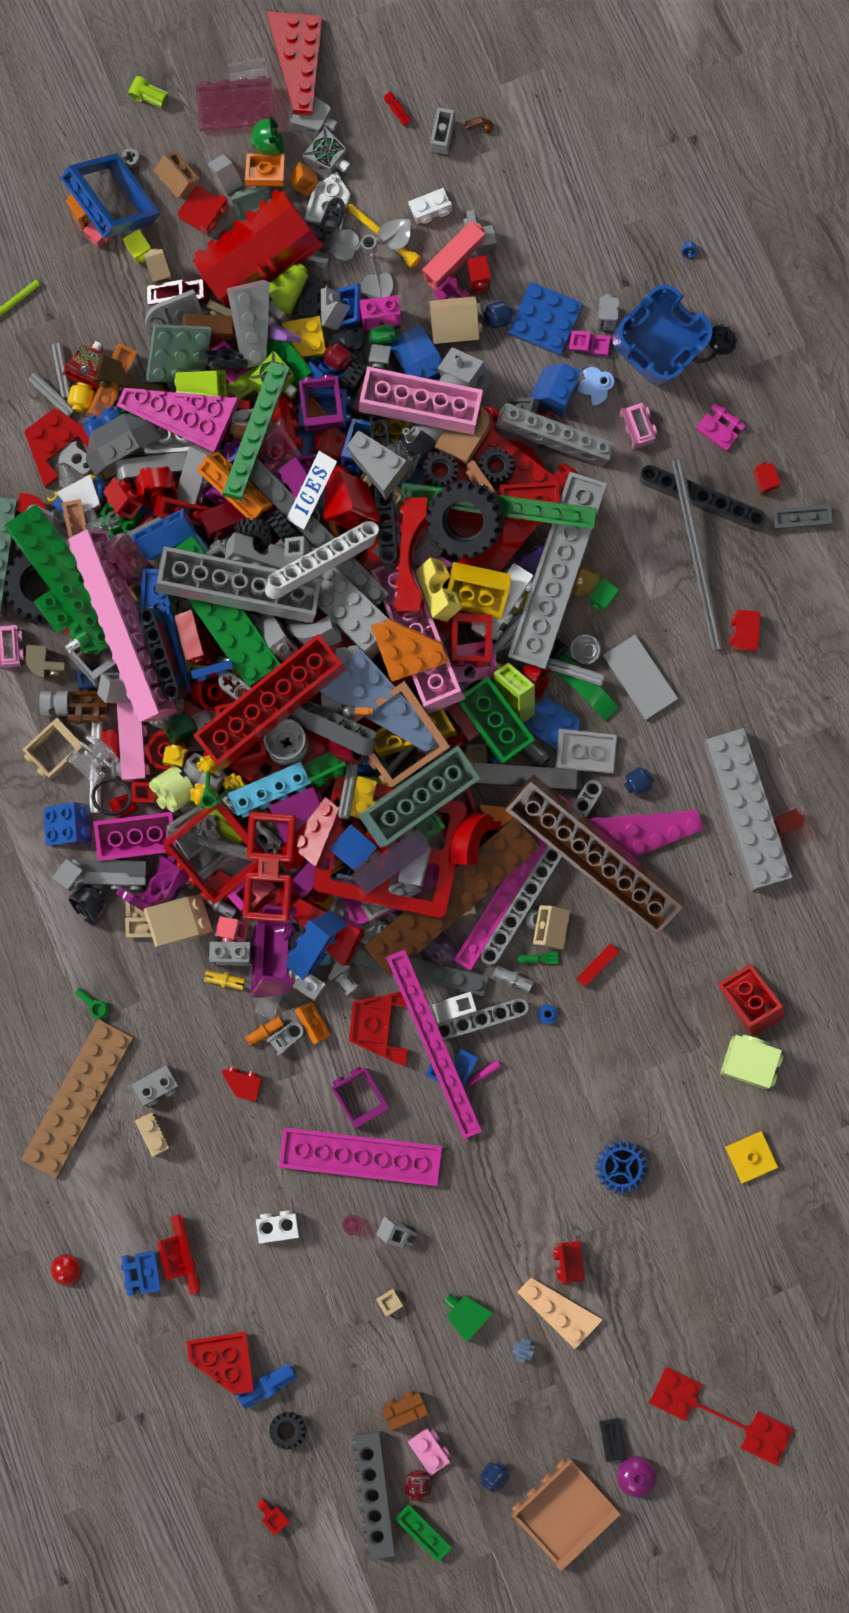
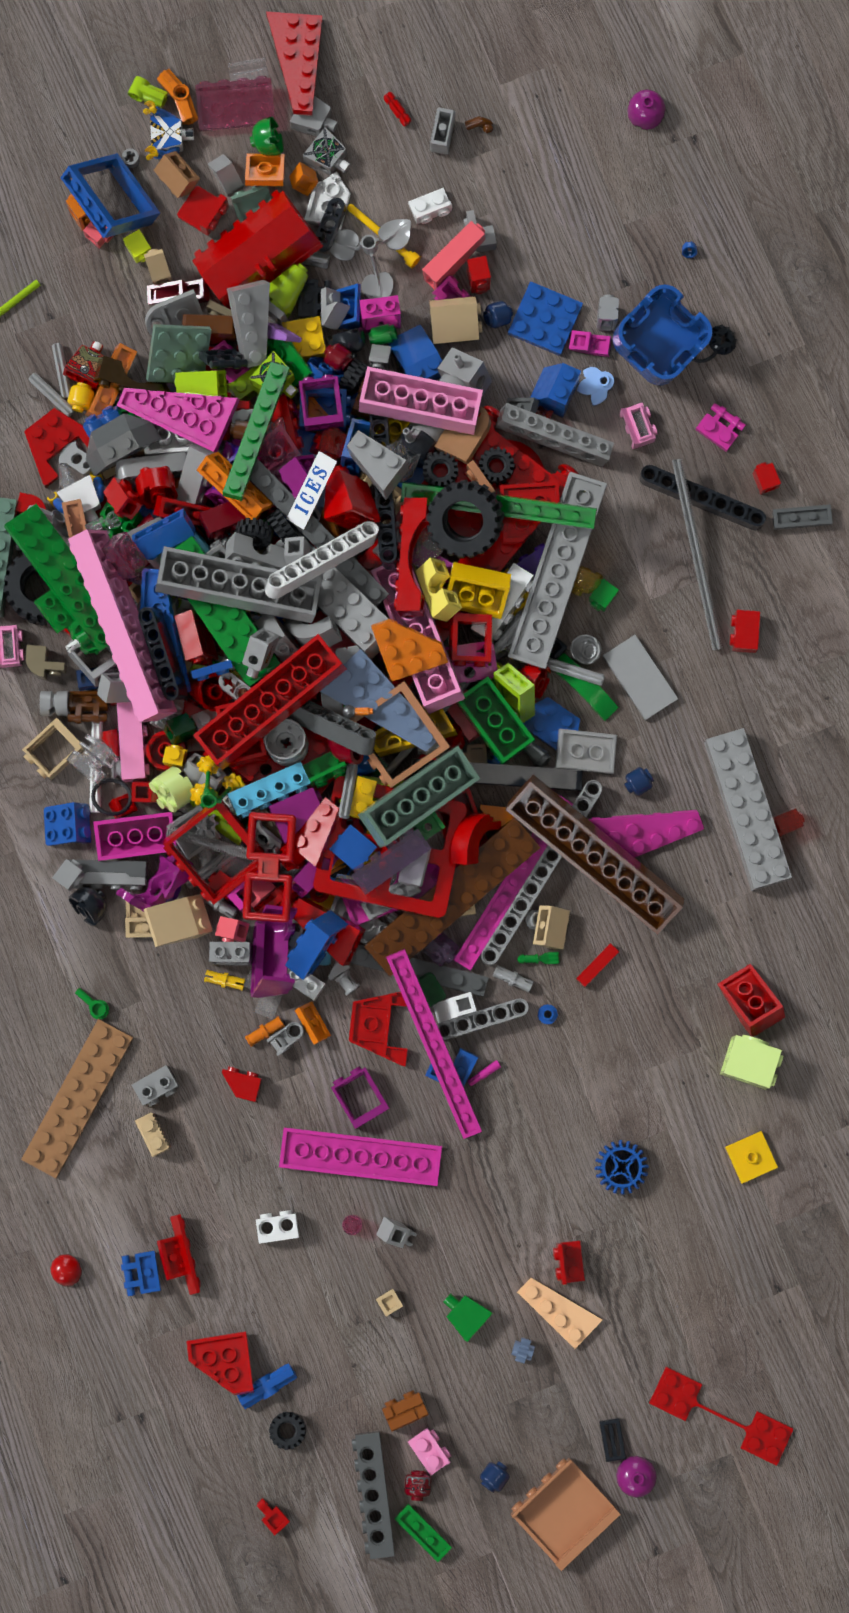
(166, 132): none -> torso
(174, 87): none -> orange piece
(259, 651): none -> light grey torso
(431, 988): none -> dark green piece
(646, 109): none -> magenta cylinder

